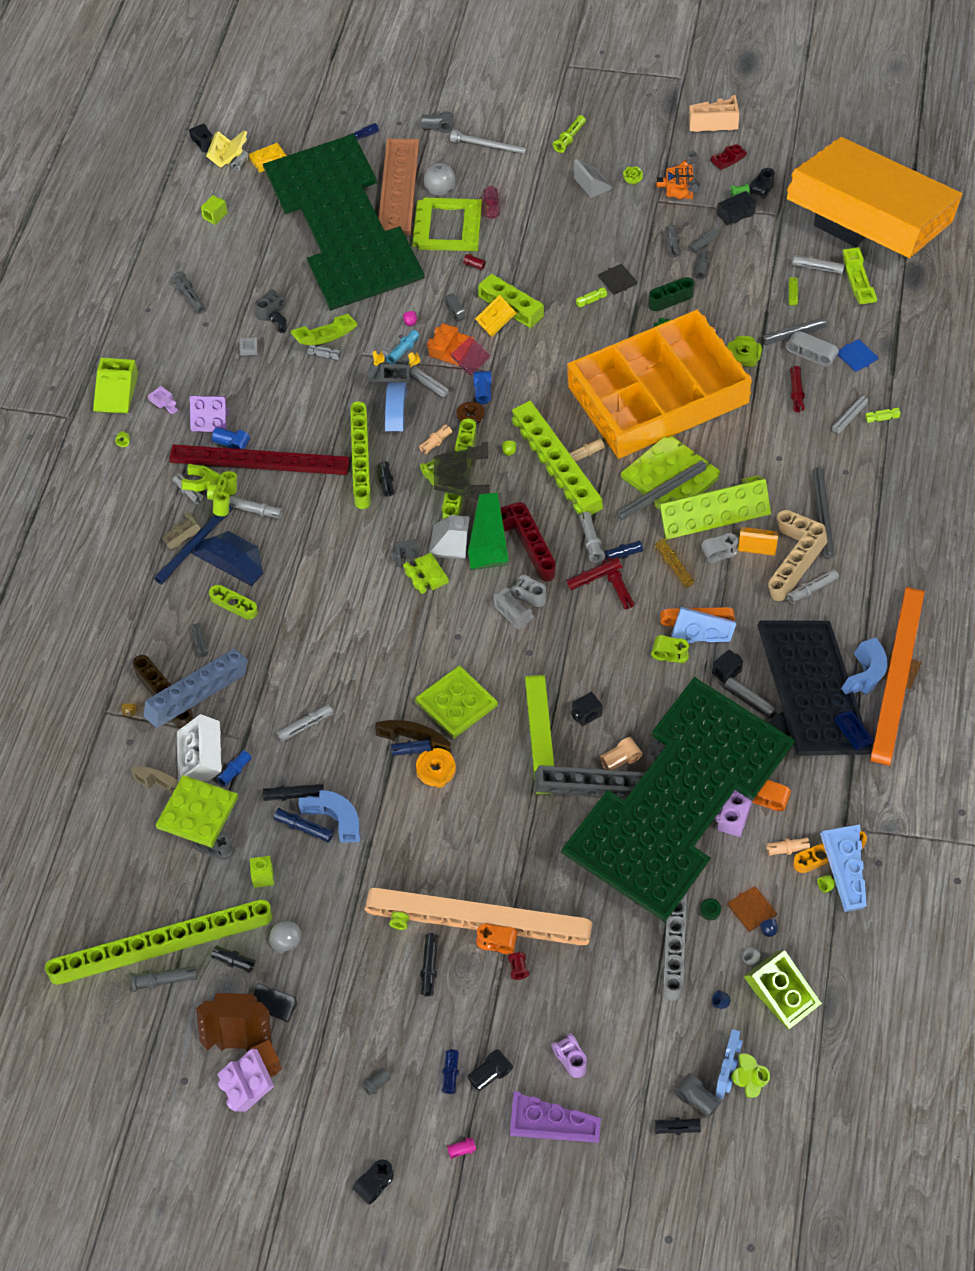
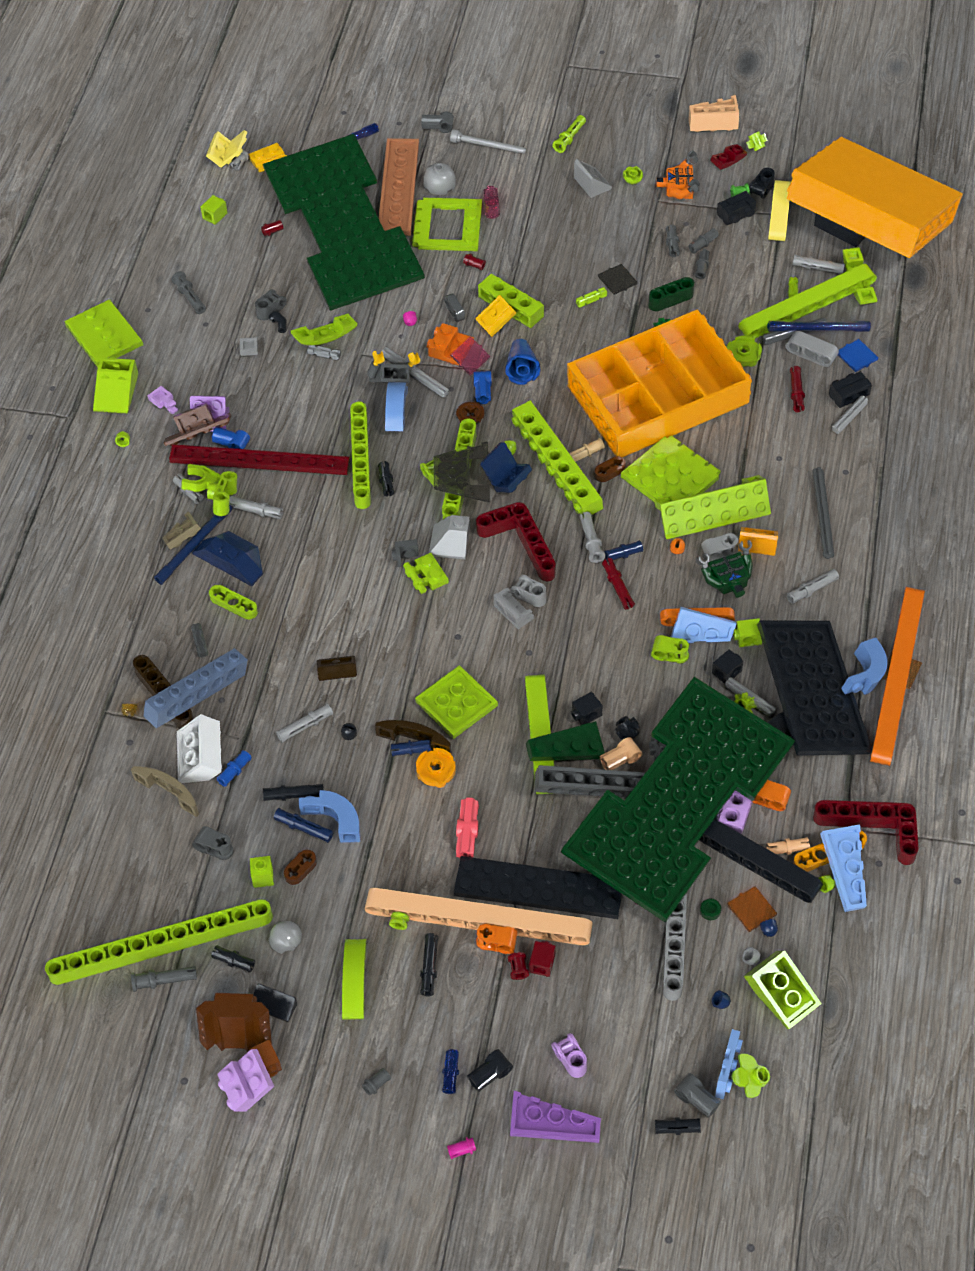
(103, 332): none -> lime plate
(195, 421): none -> bracket
(197, 811): lime plate -> none
(201, 136): black piece -> none
(268, 229): none -> dark red pin
(298, 865): none -> reddish brown beam
(336, 668): none -> dark brown slope
(347, 733): none -> black hinge
(353, 979): none -> lime slope
(372, 1183): black piece -> none
(405, 344): medium azure pin -> none
(435, 439): light nougat pin -> none
(467, 828): none -> coral piece
(488, 540): green wedge -> none
(503, 469): none -> dark blue bracket
(522, 363): none -> blue cone
(536, 887): none -> black plate
(542, 958): none -> dark red brick
(569, 744): none -> dark green wing
(593, 574): dark red pin -> none
(609, 468): none -> reddish brown beam
(627, 727): none -> black gear
(661, 490): dark grey axle -> none
(675, 550): none -> orange hinge
(685, 578): clear yellow pin -> none
(729, 572): none -> dark green torso
(745, 701): none -> lime gear
(747, 633): none -> lime brick
(756, 141): none -> lime gear
(762, 861): none -> black beam
(779, 211): none -> light yellow beam
(809, 300): none -> lime beam
(811, 541): tan beam -> none
(849, 389): none -> black brick
(851, 731): clear blue tile -> none
(857, 326): none -> clear blue piece
(874, 820): none -> dark red beam
(881, 415): lime axle -> none

